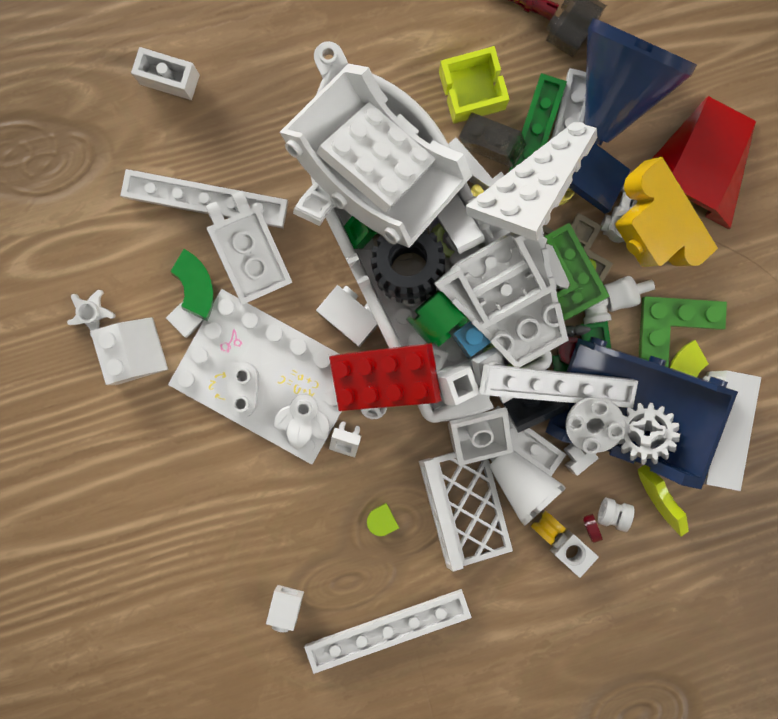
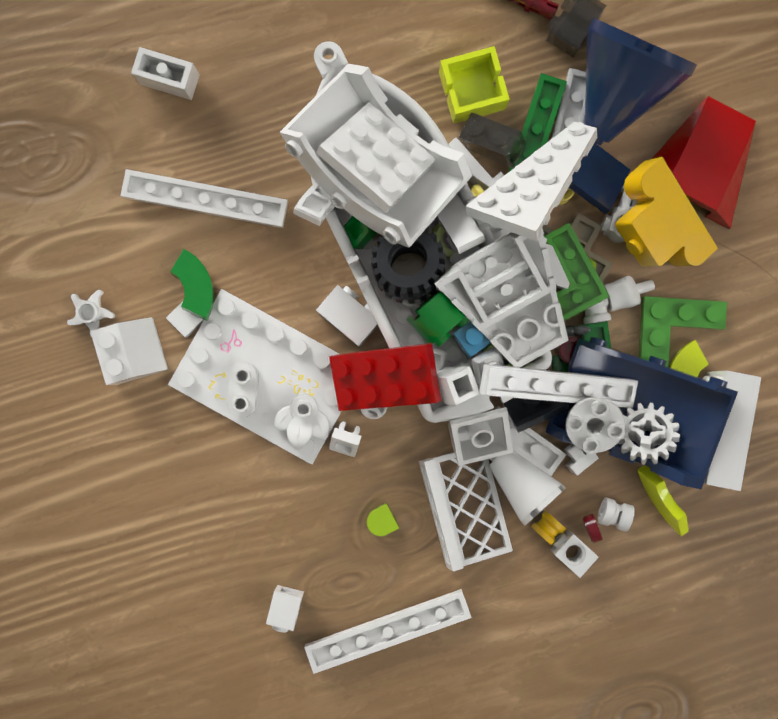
(247, 250): white tile -> none

